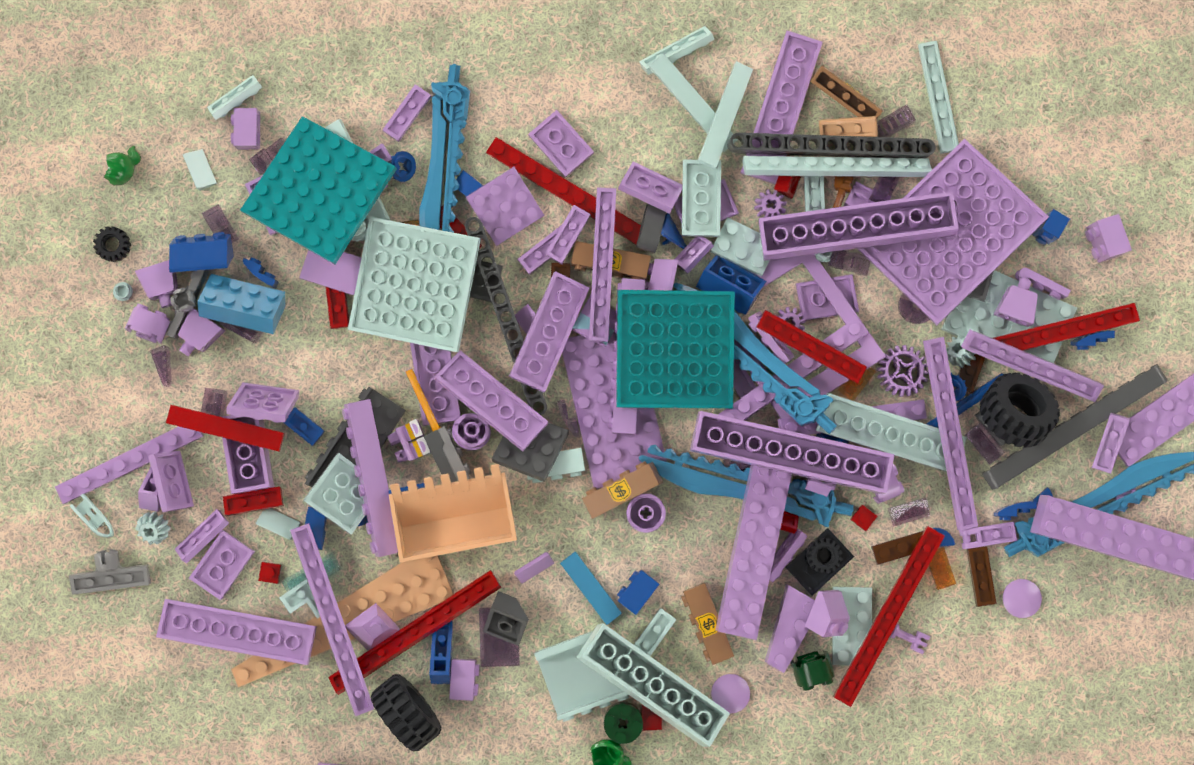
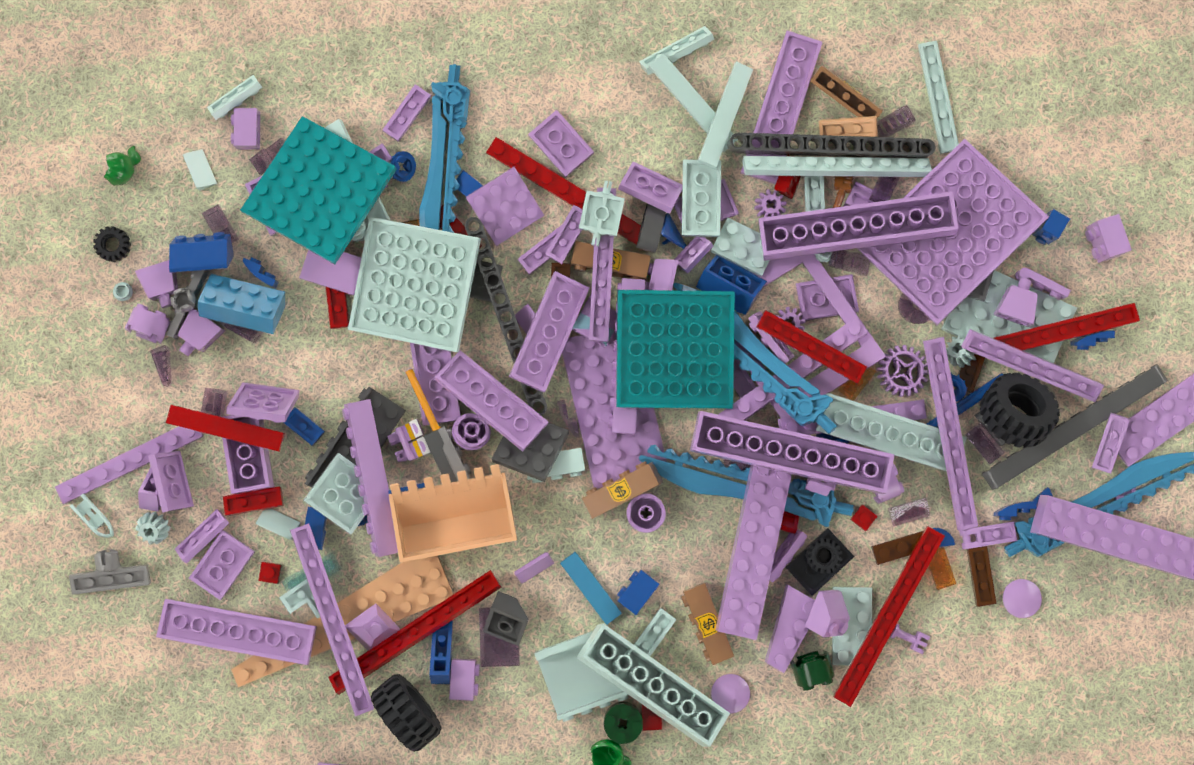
(601, 213): none -> light aqua plate

